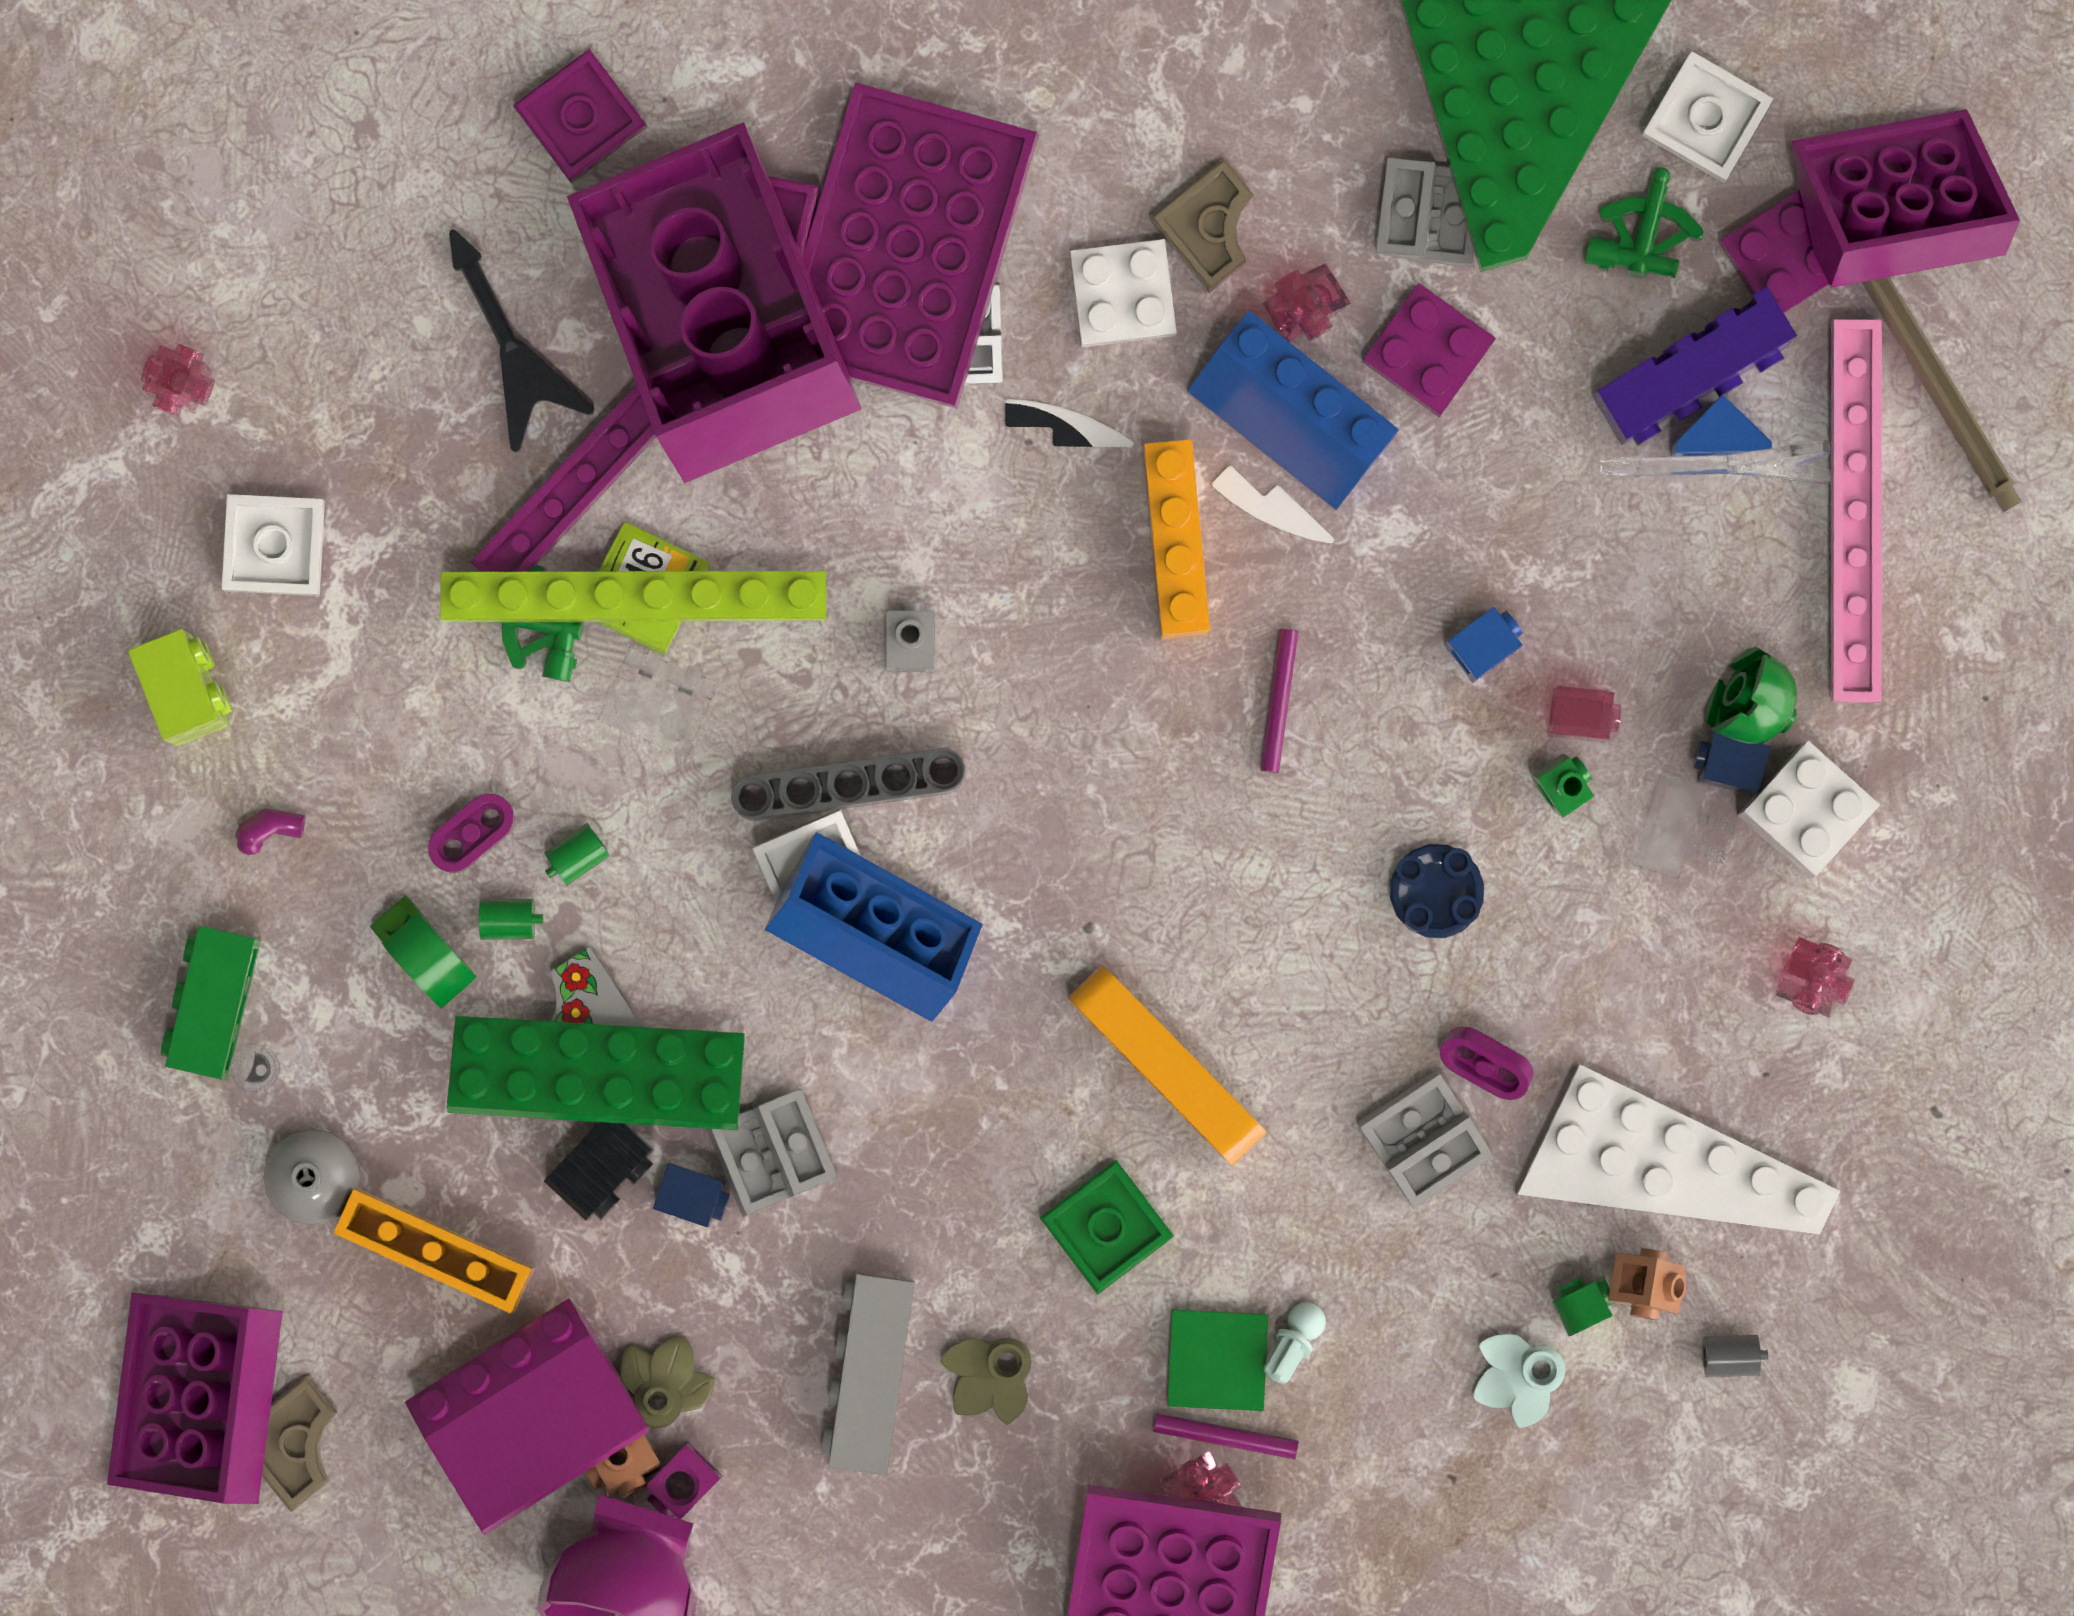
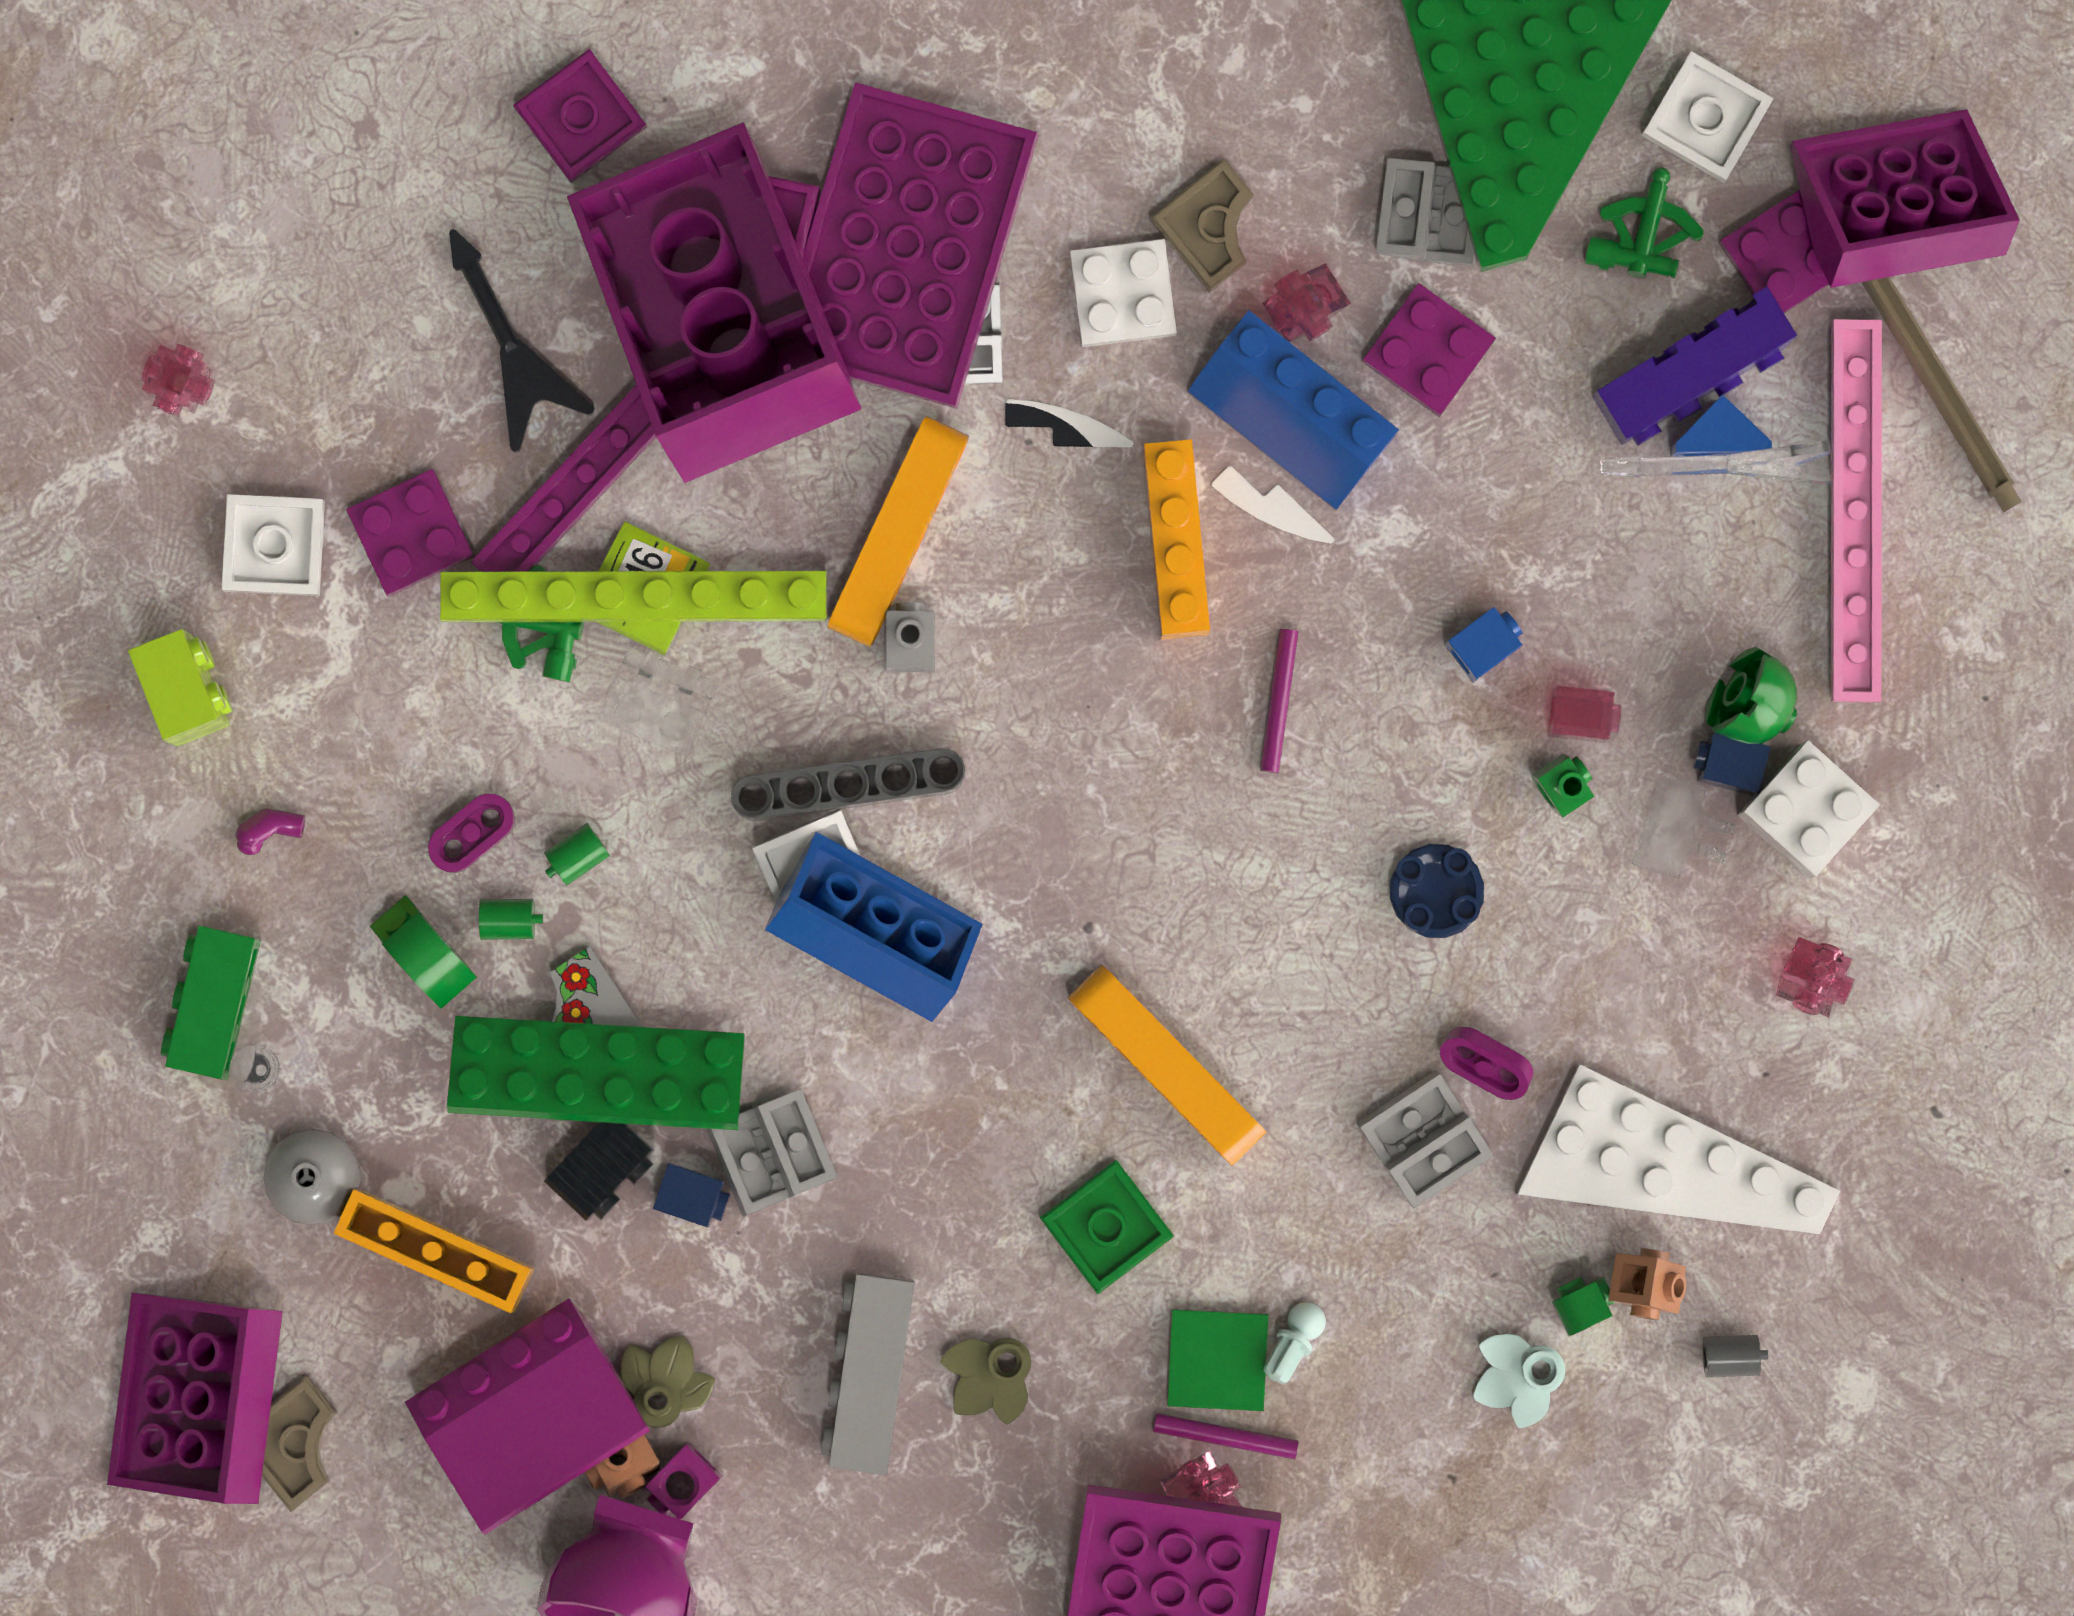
(410, 532): none -> magenta plate
(898, 531): none -> light orange beam

